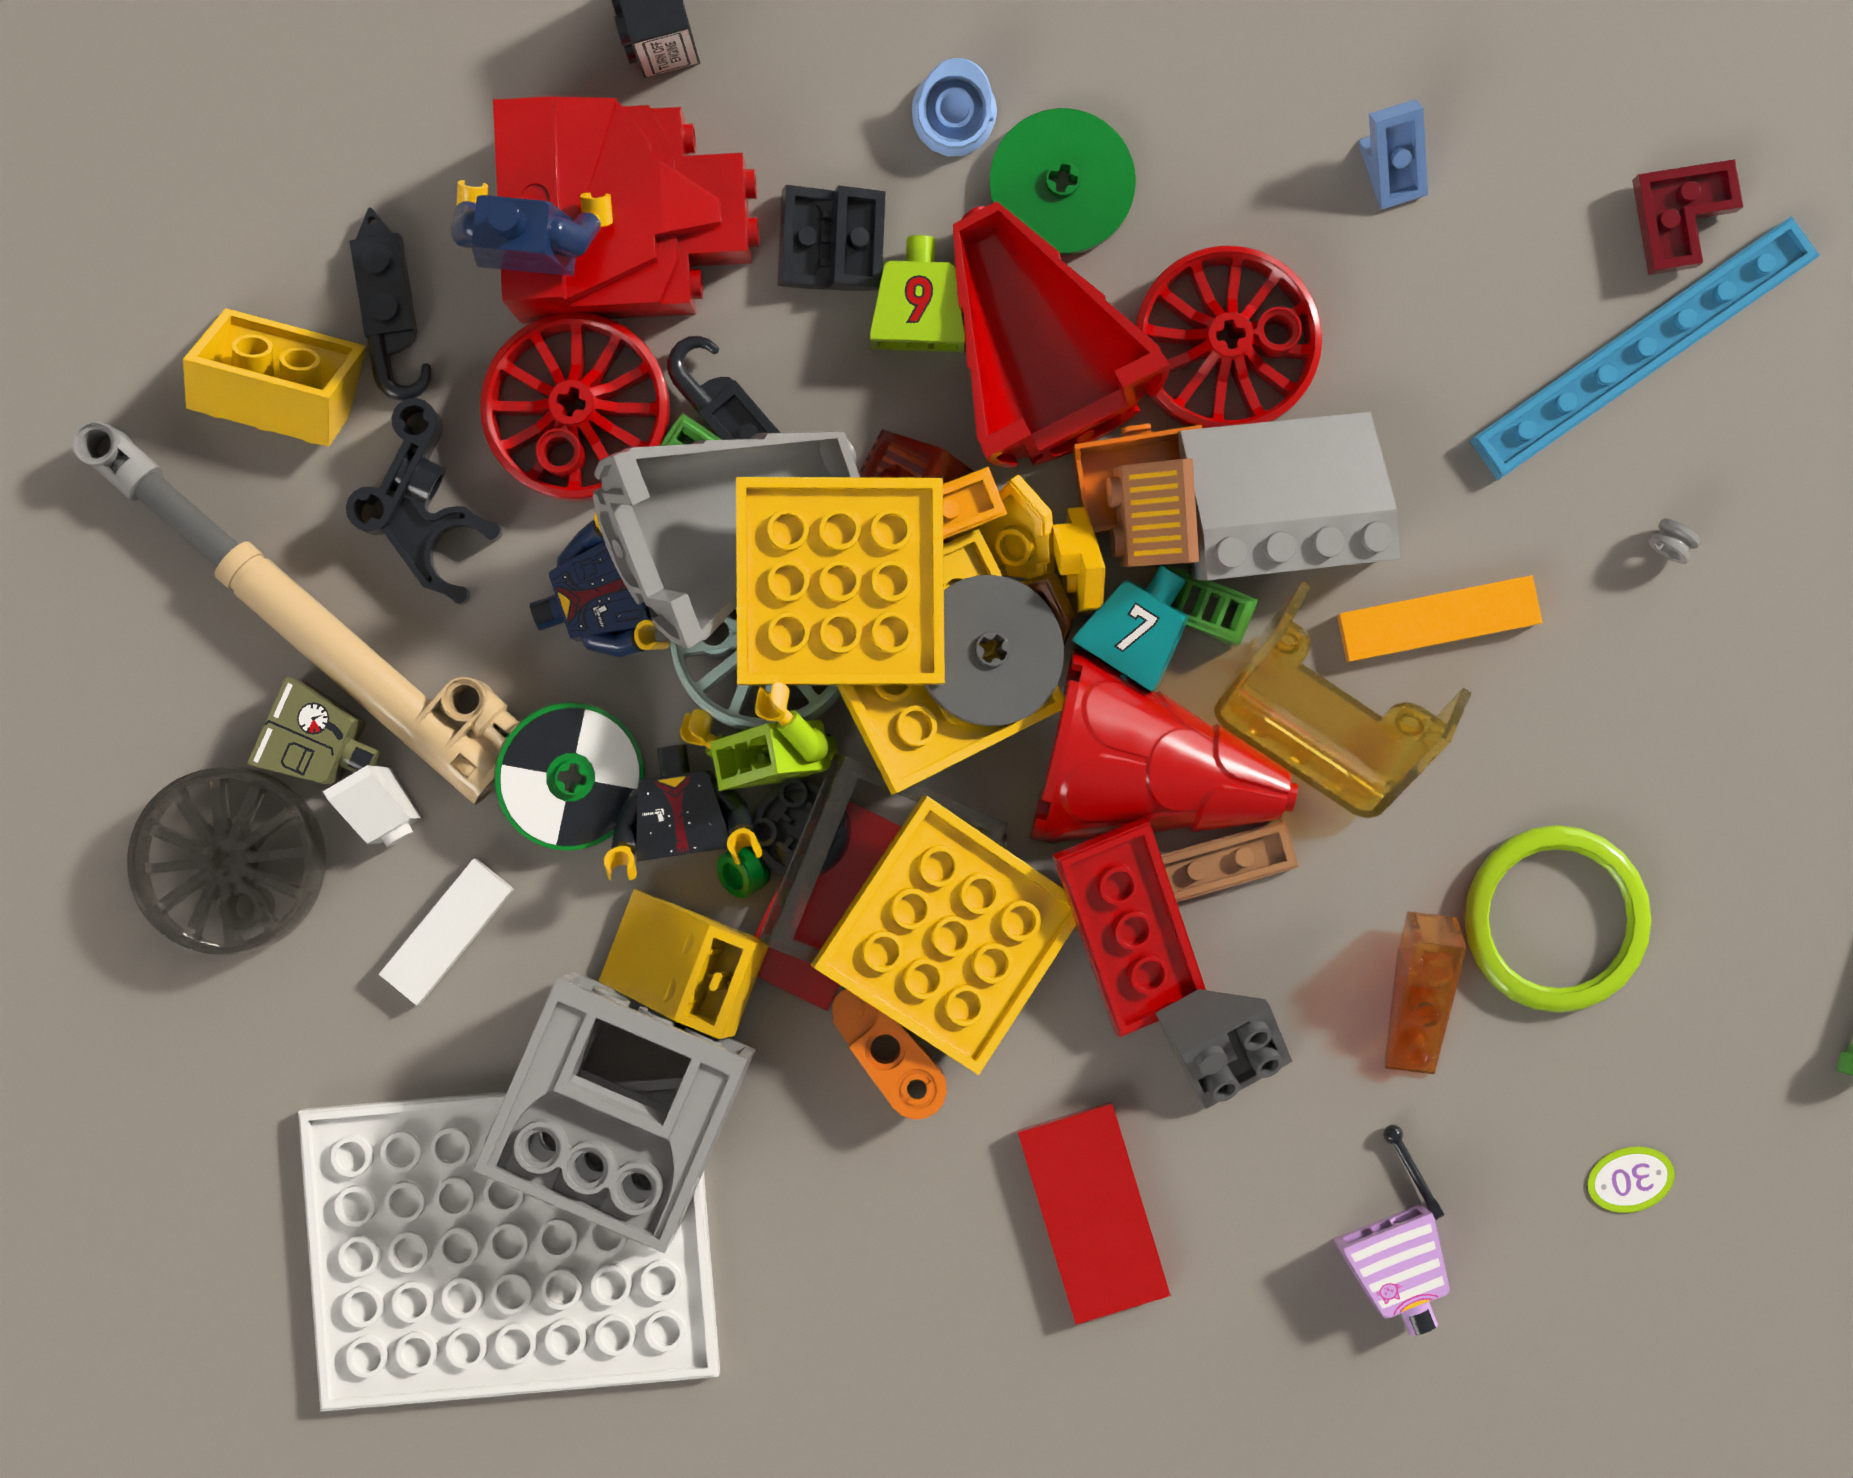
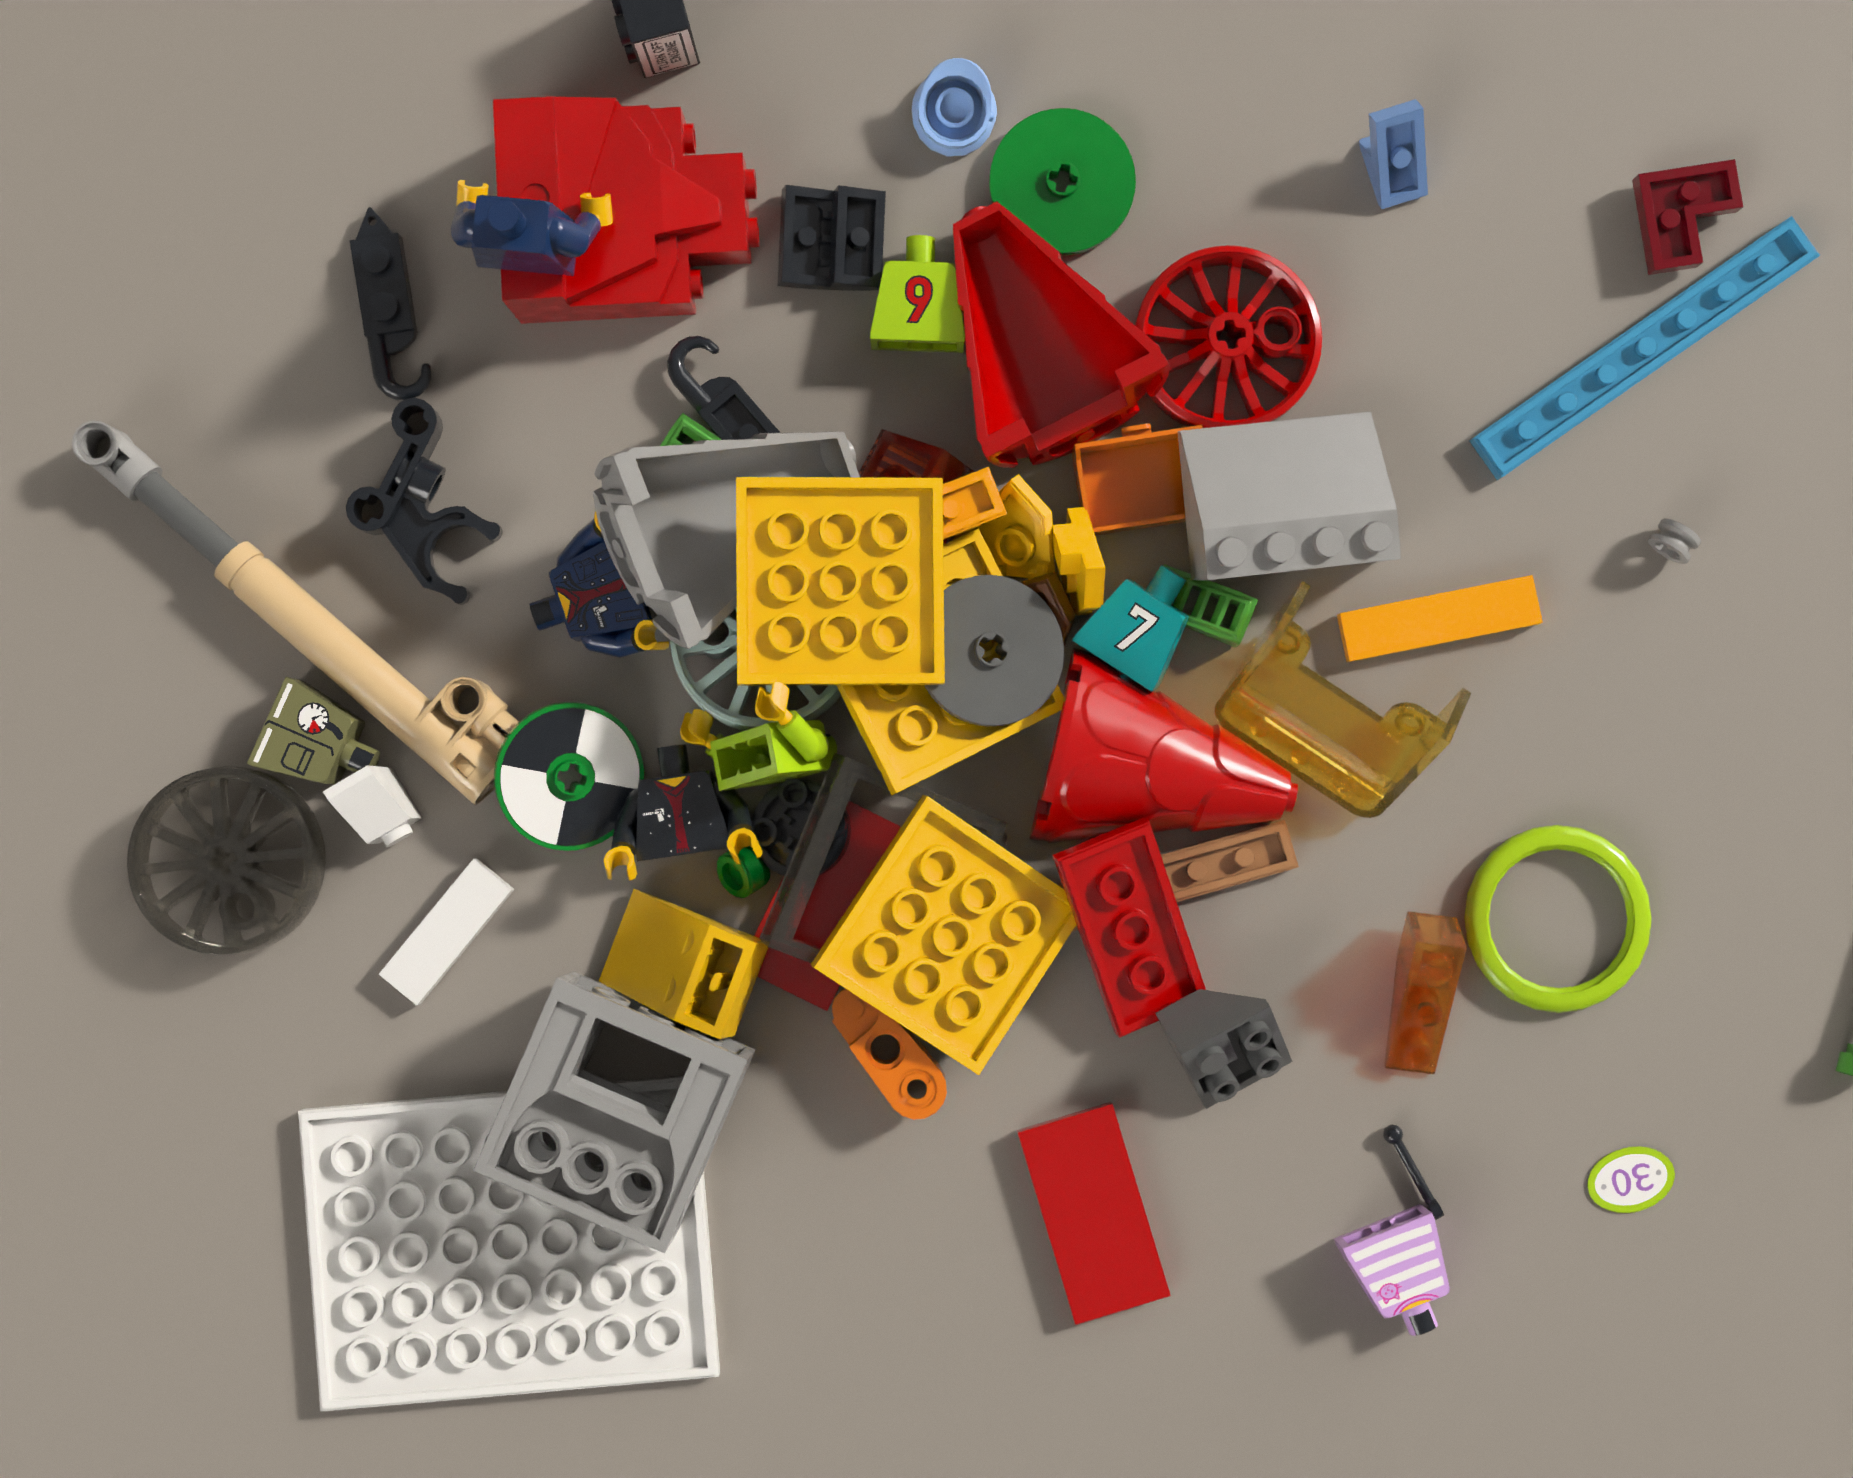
(273, 376): yellow slope -> none
(557, 424): red piece -> none
(1154, 513): nougat slope -> none

